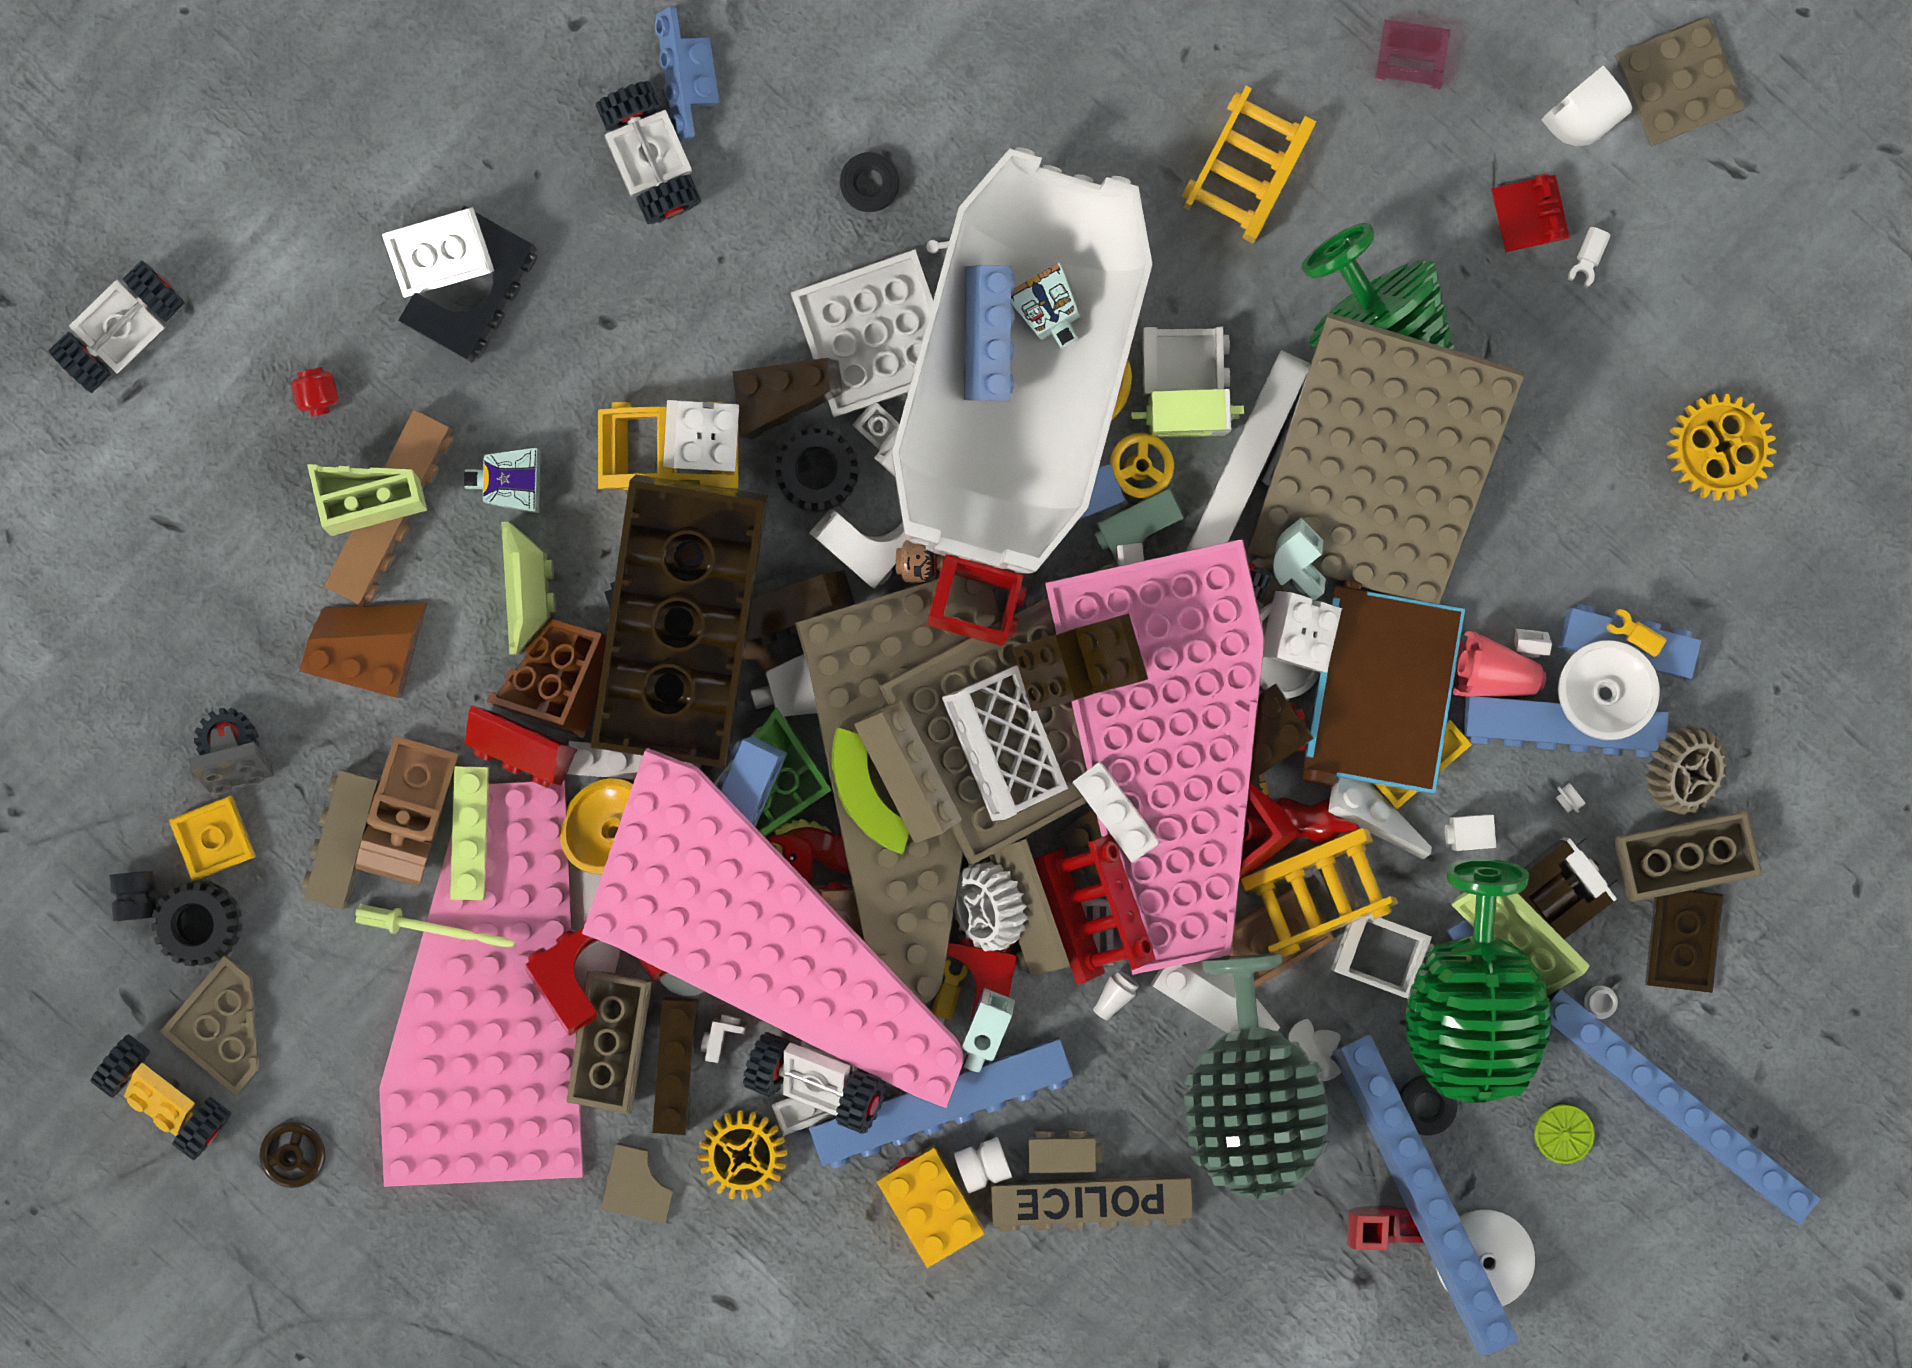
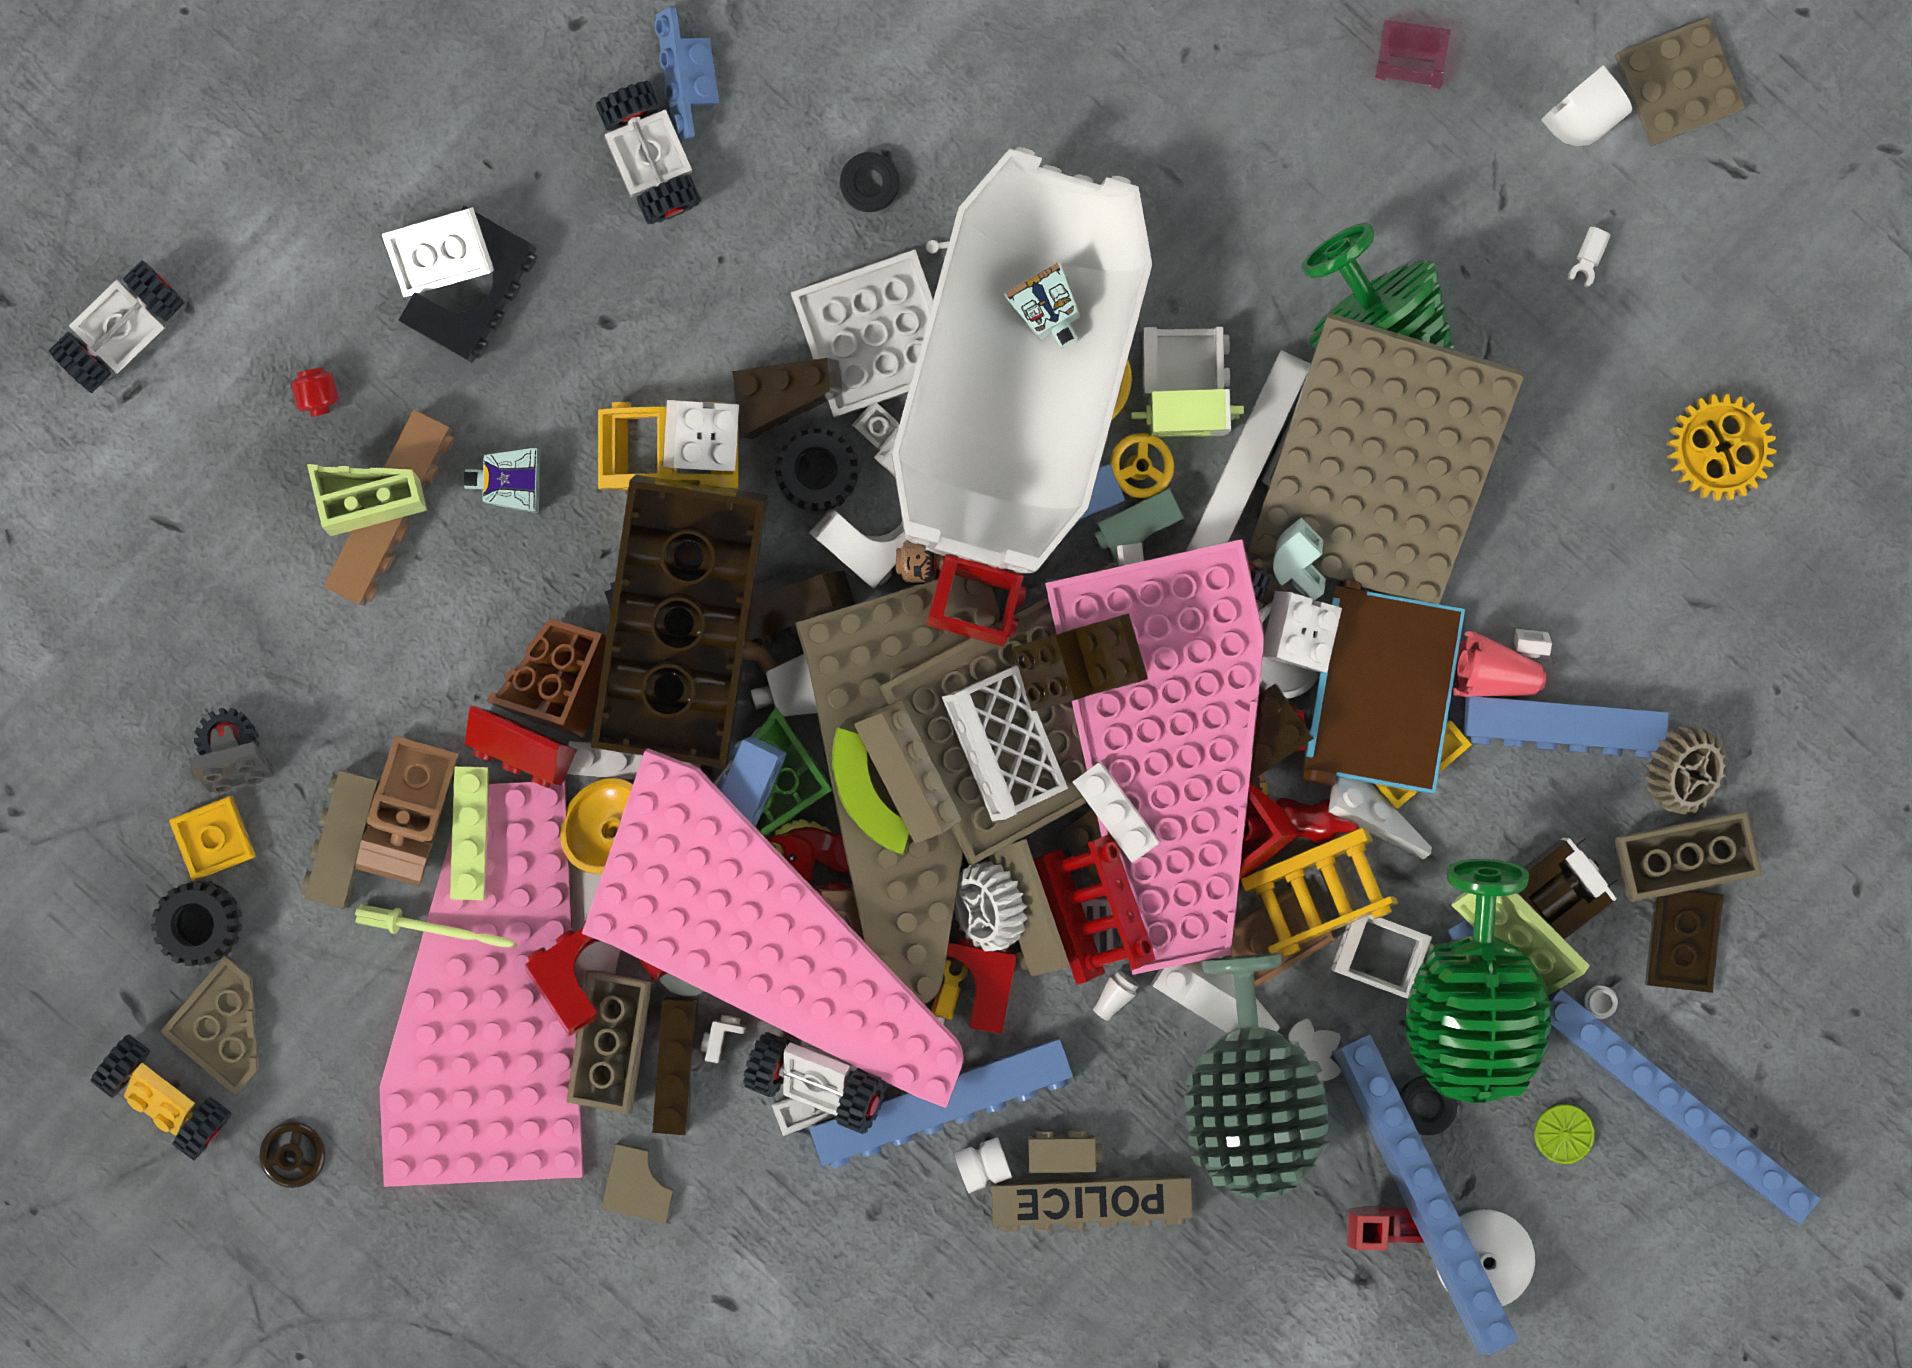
(128, 884): black wheel -> none
(365, 646): dark orange wedge -> none
(526, 588): yellowish green wedge -> none
(755, 1163): yellow gear -> none
(930, 1205): yellow piece -> none
(988, 332): medium blue brick -> none
(989, 1019): light aqua torso -> none
(1266, 191): yellow fence -> none
(1471, 832): white brick -> none
(1530, 213): red hinge -> none
(1570, 798): white plate -> none
(1585, 627): medium blue brick -> none
(1624, 674): white dish -> none
(1638, 634): yellow bar -> none

